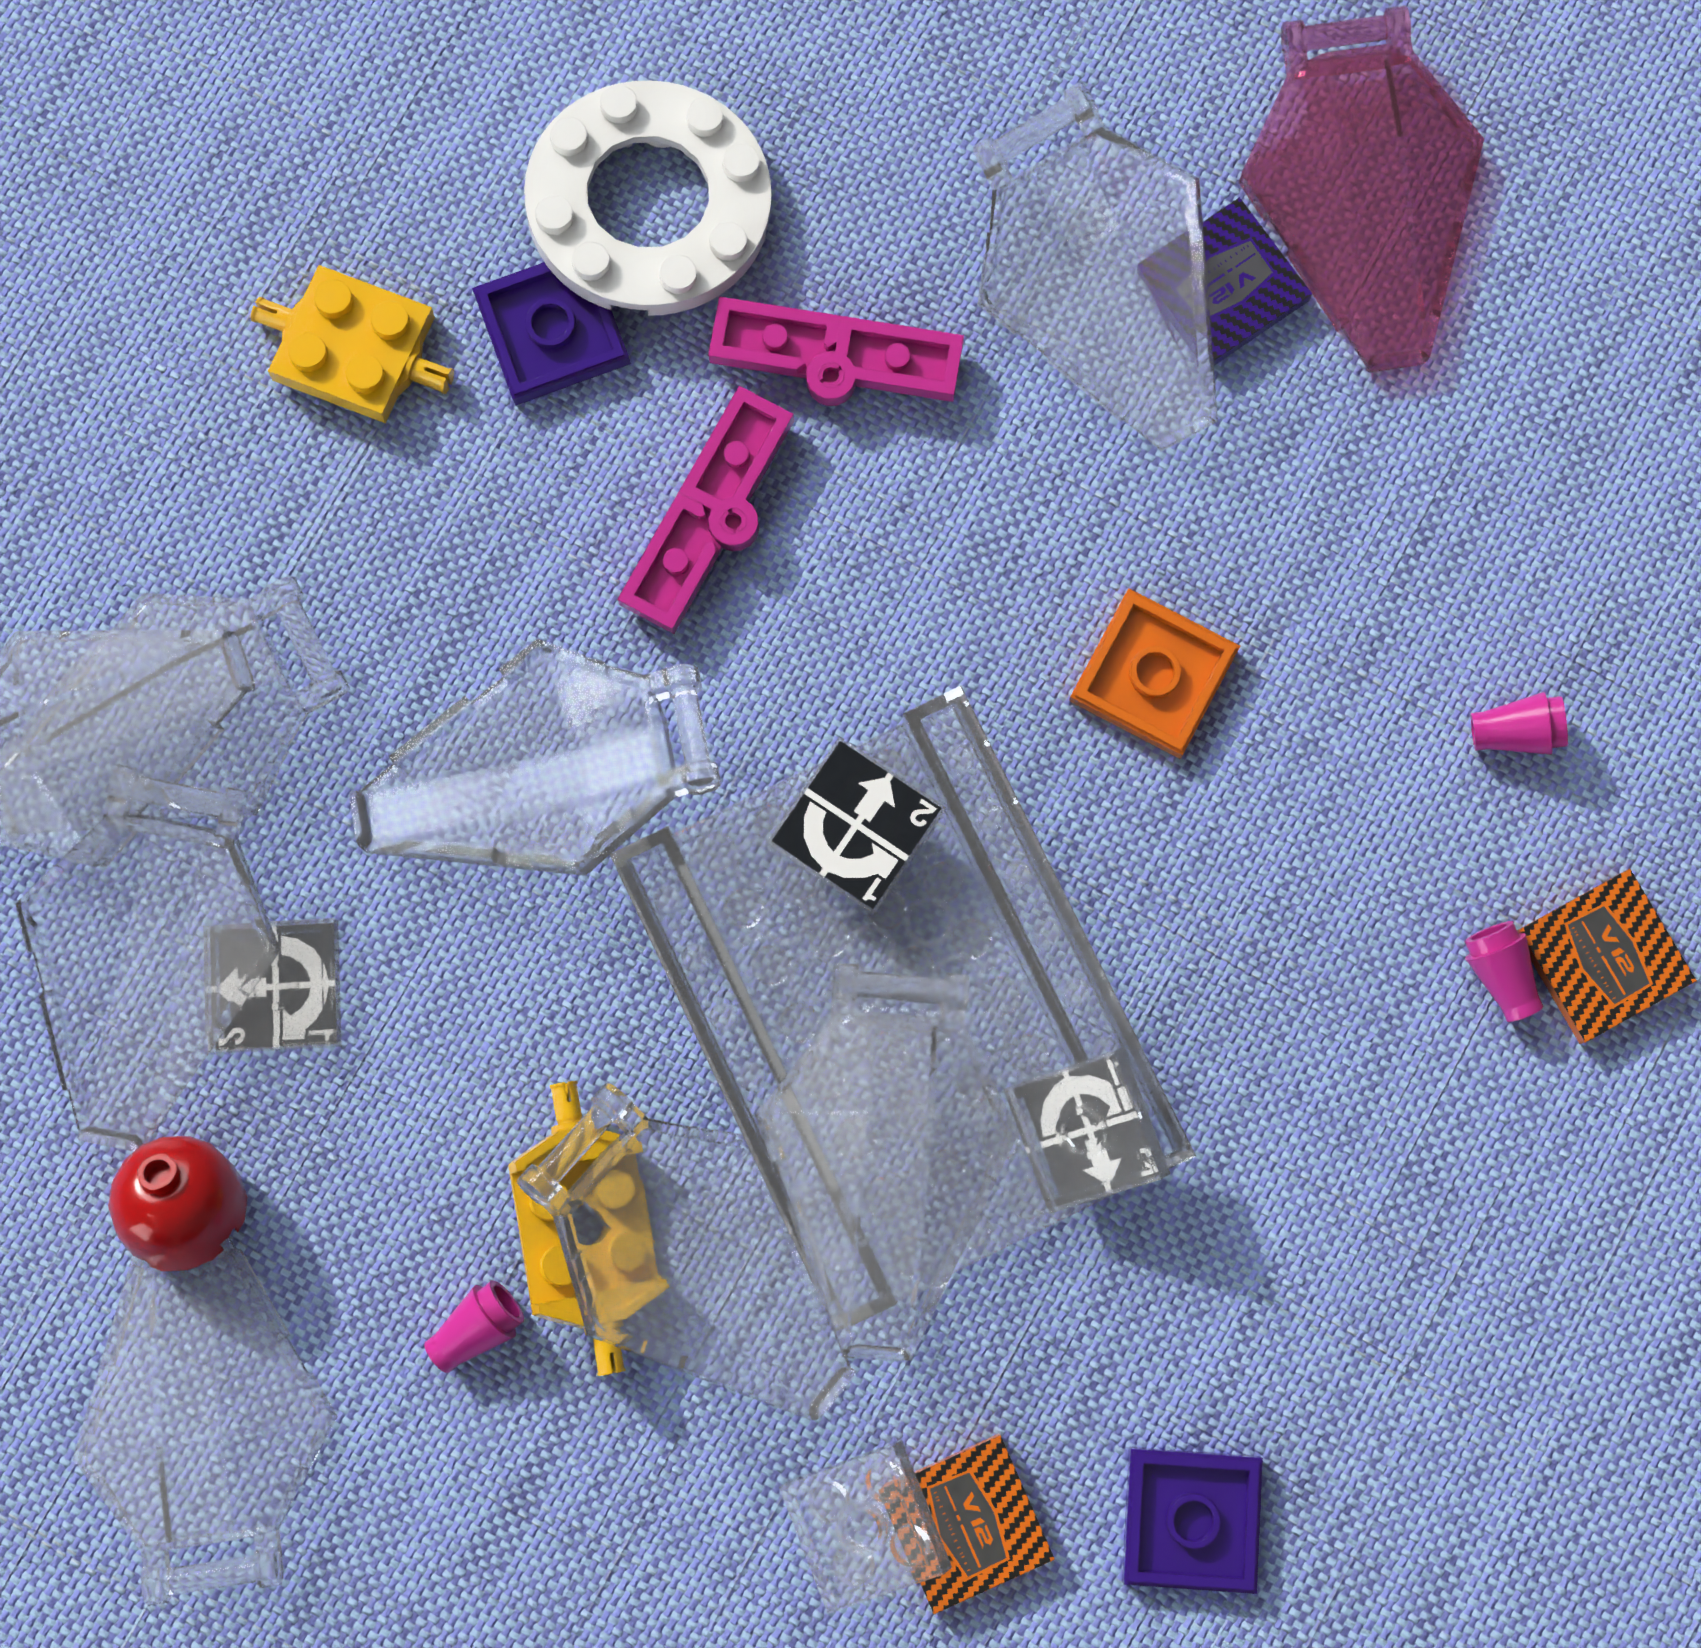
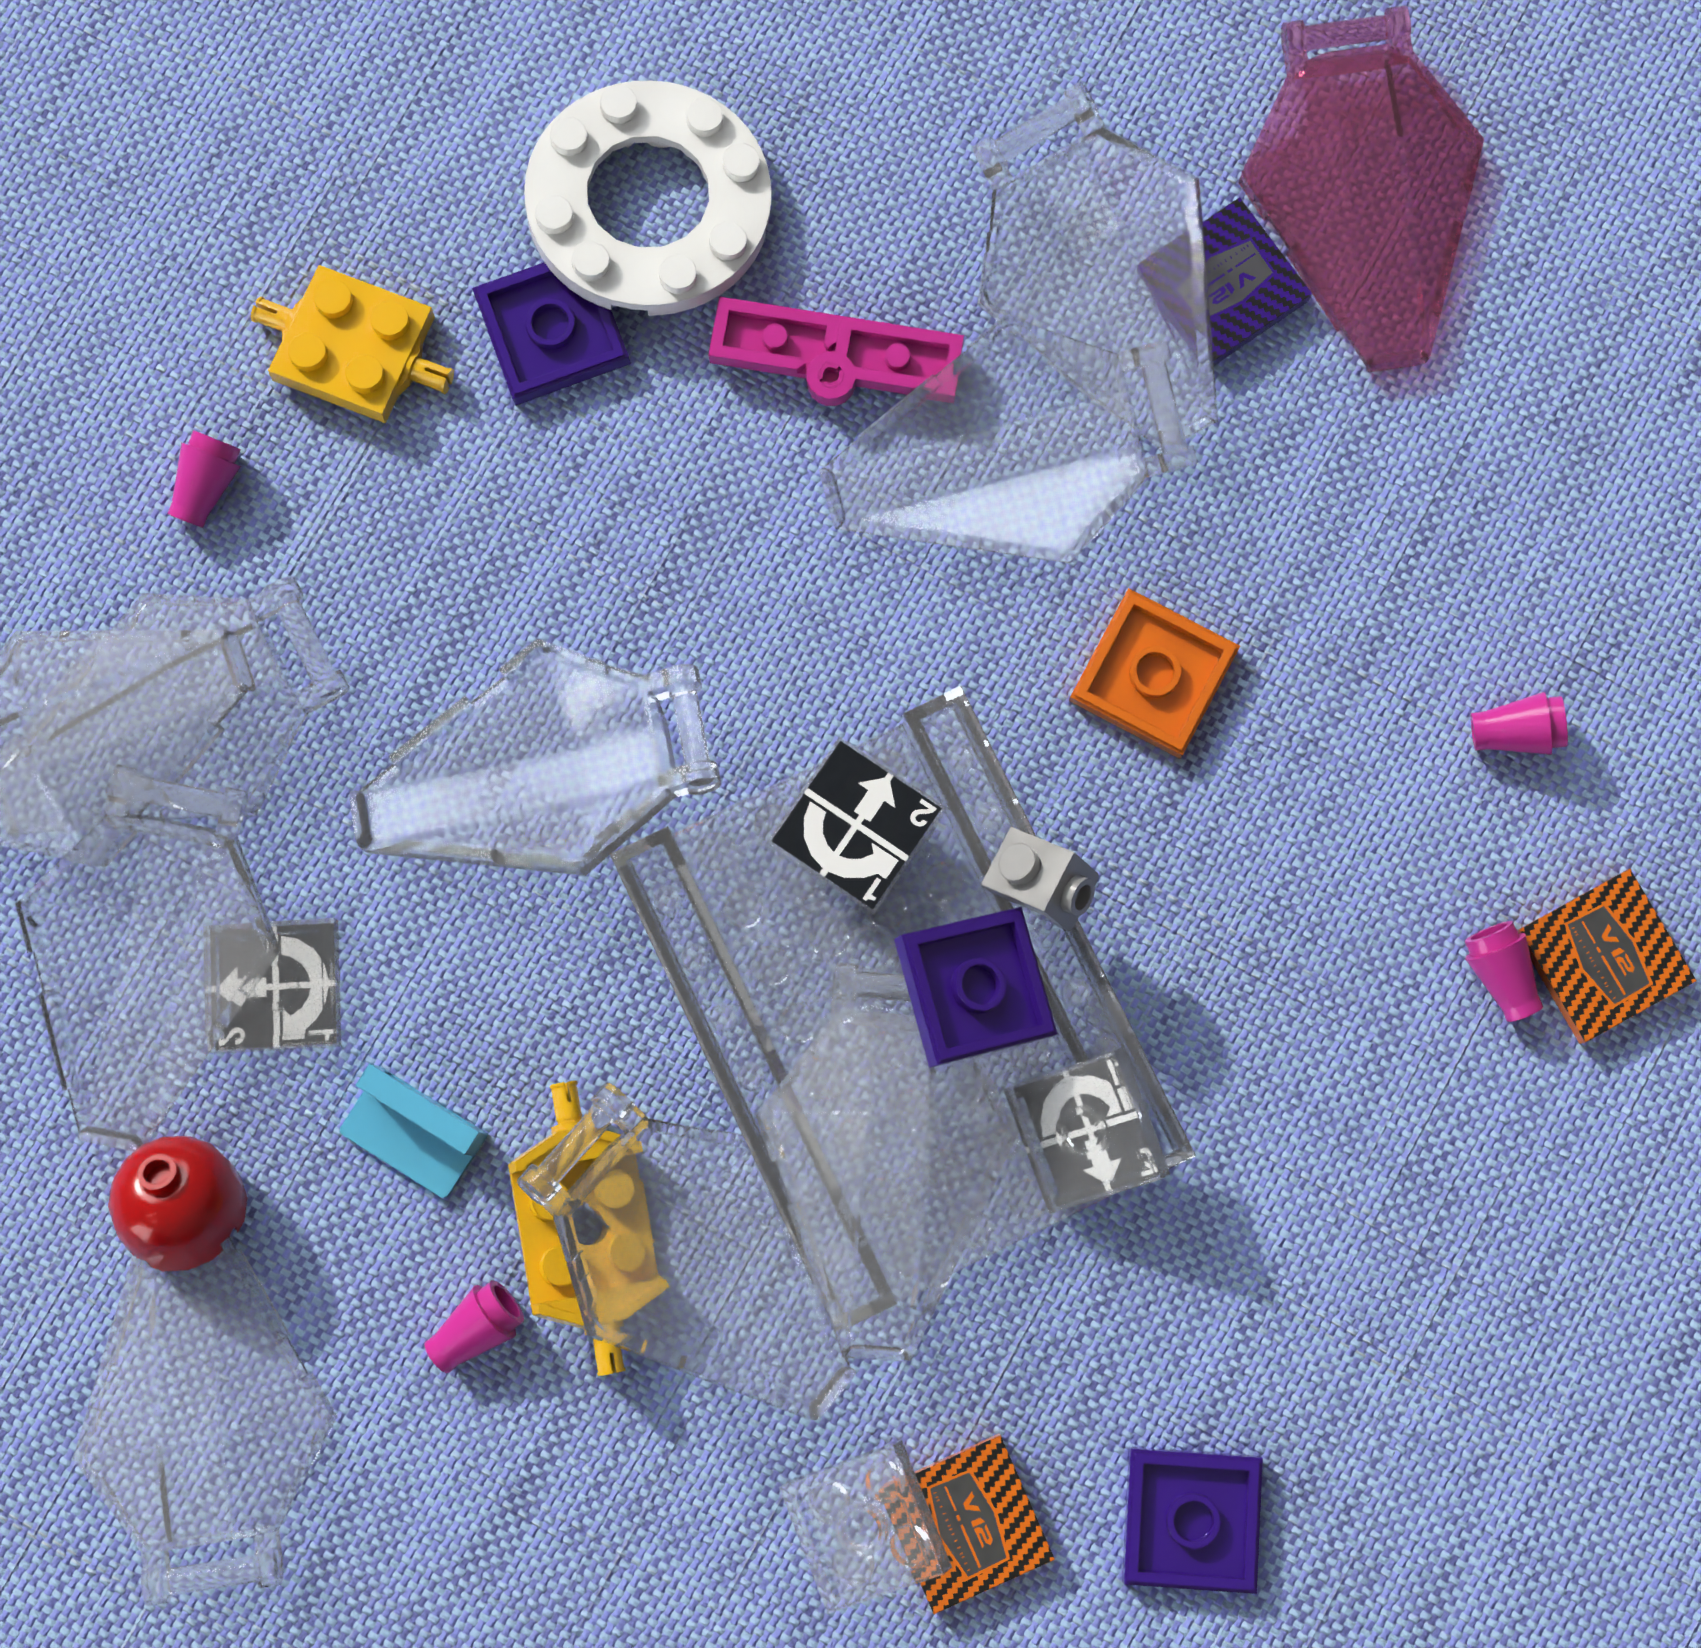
(202, 477): none -> dark pink cone
(411, 1131): none -> medium azure panel
(708, 511): dark pink hinge -> none
(975, 986): none -> dark purple tile
(1010, 447): none -> clear windscreen
(1042, 878): none -> light grey bracket

